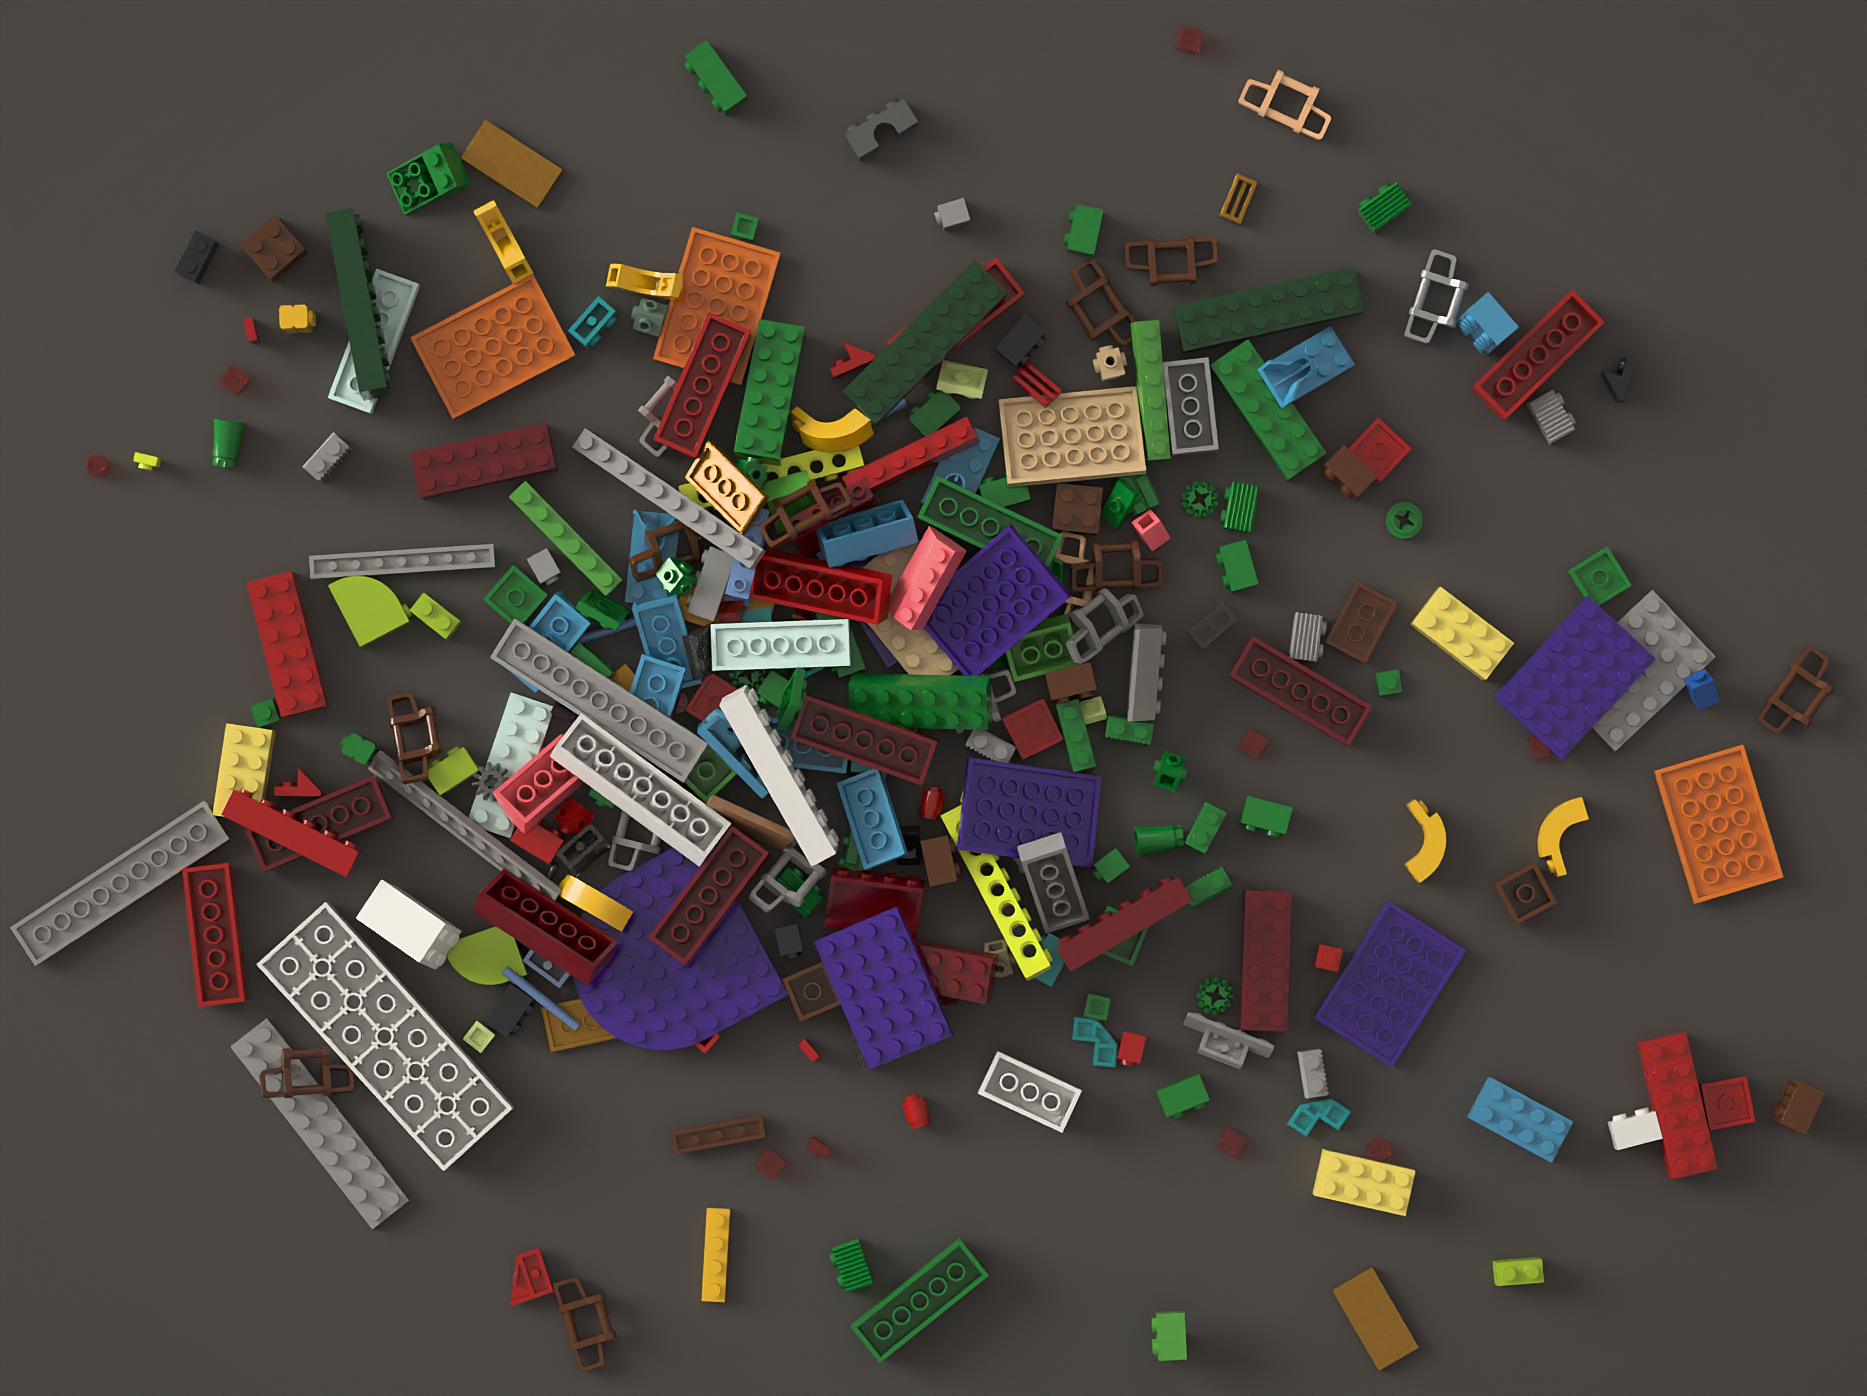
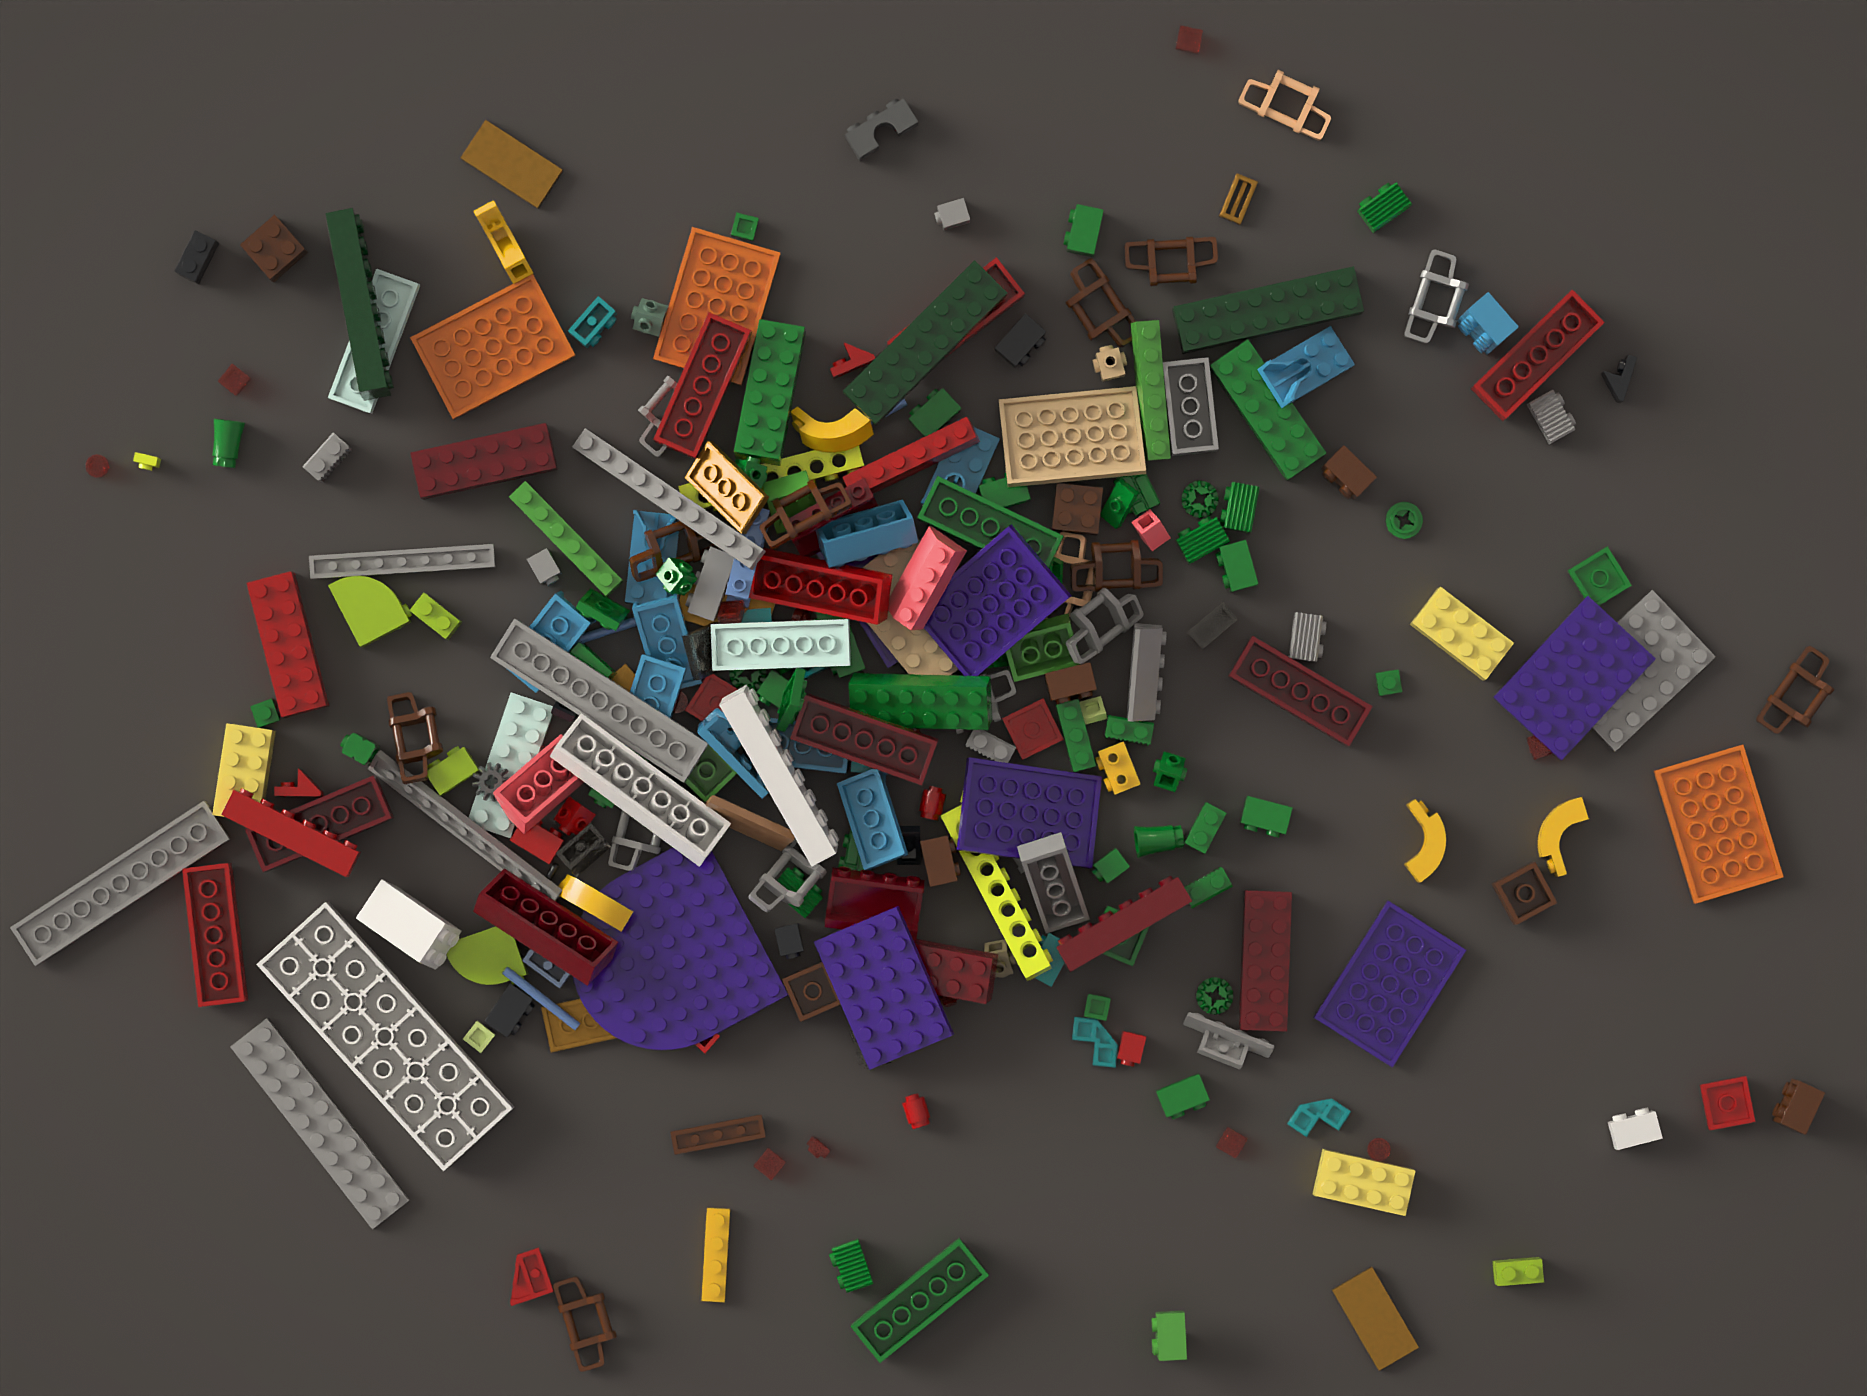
(251, 330): red tile -> none
(297, 319): yellow brick -> none
(325, 1067): reddish brown bar -> none
(428, 178): green slope -> none
(515, 596): green plate -> none
(645, 282): yellow arch -> none
(709, 896): dark red brick -> none
(715, 78): green brick -> none
(808, 1050): red tile -> none
(962, 379): yellowish green plate -> none
(1022, 372): red tile -> none
(1029, 1091): white brick -> none
(1117, 768): none -> yellow brick
(1201, 540): none -> green brick
(1253, 744): clear red plate -> none
(1312, 1073): light grey brick -> none
(1327, 957): red brick -> none
(1361, 622): reddish brown plate -> none
(1379, 449): red plate -> none
(1520, 1119): dark azure brick -> none
(1677, 1104): red brick -> none
(1702, 689): blue brick -> none

